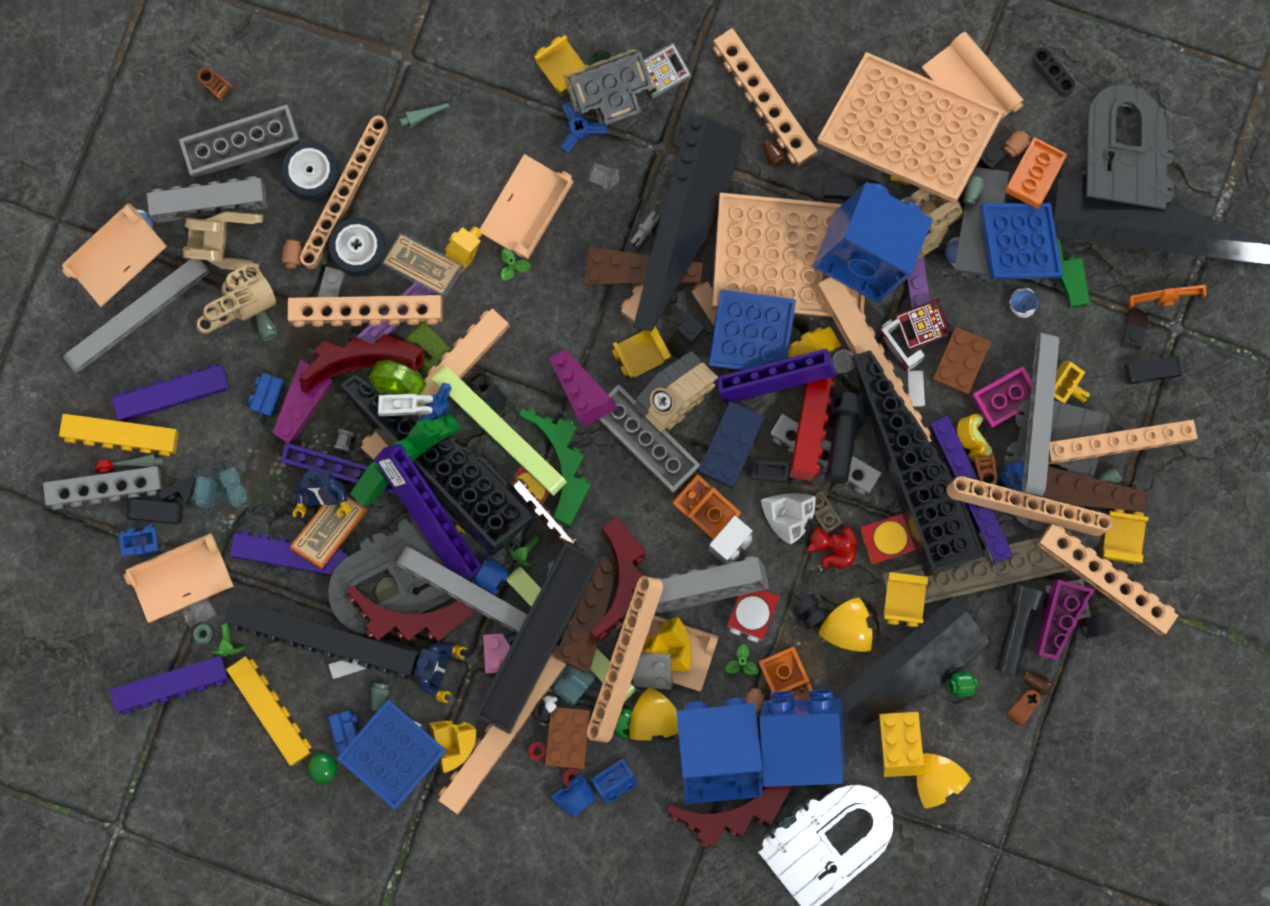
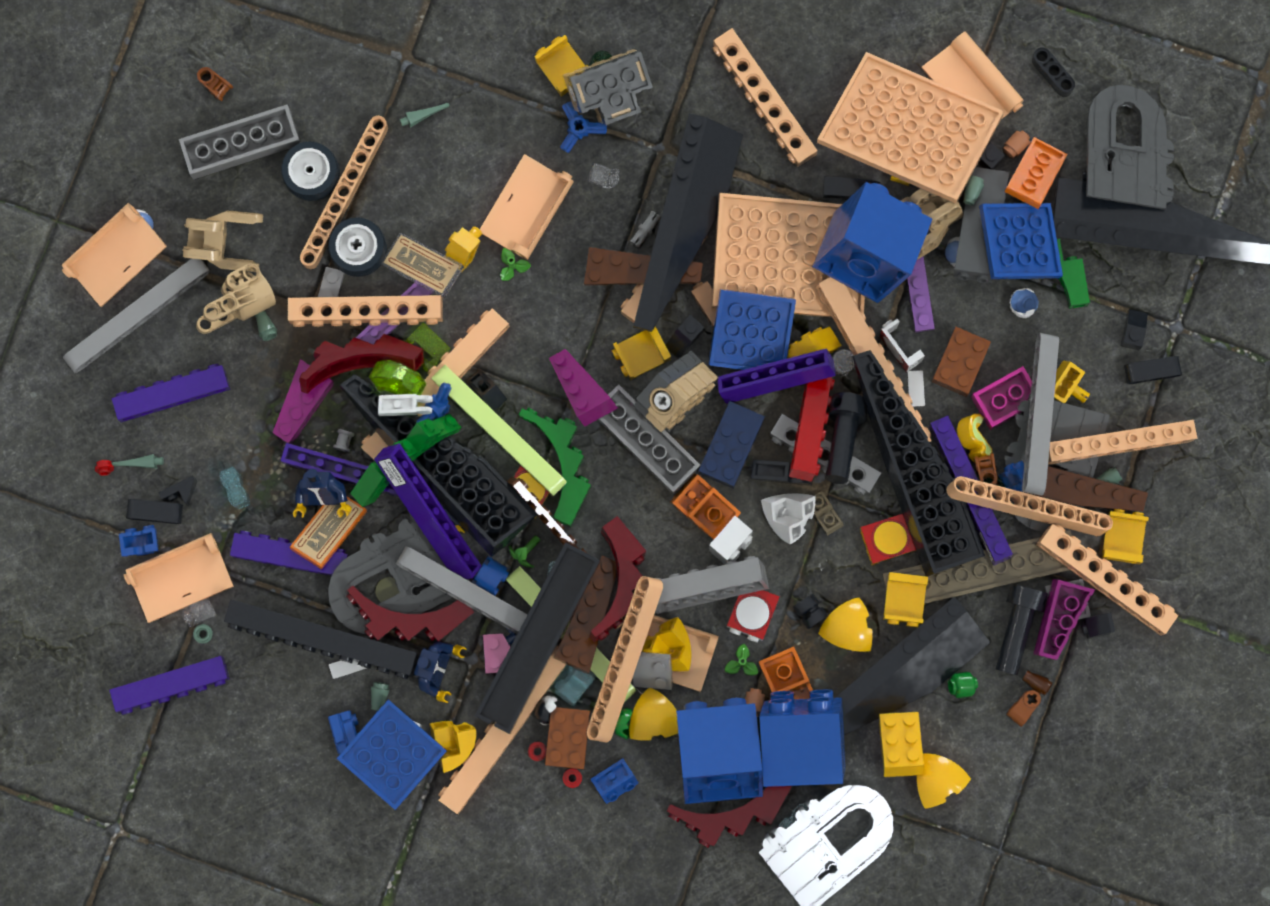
(54, 489): light grey brick -> none
(119, 434): yellow brick -> none
(204, 491): clear light blue brick -> none
(206, 200): light grey brick -> none
(225, 646): bright green plant -> none
(266, 395): blue brick -> none
(269, 711): yellow brick -> none
(291, 254): nougat brick -> none
(322, 768): green hair -> none
(575, 797): blue cylinder -> none
(662, 72): light grey container -> none
(773, 153): reddish brown cone -> none
(841, 544): red animal -> none
(926, 323): dark red container -> none
(1167, 296): orange plate -> none

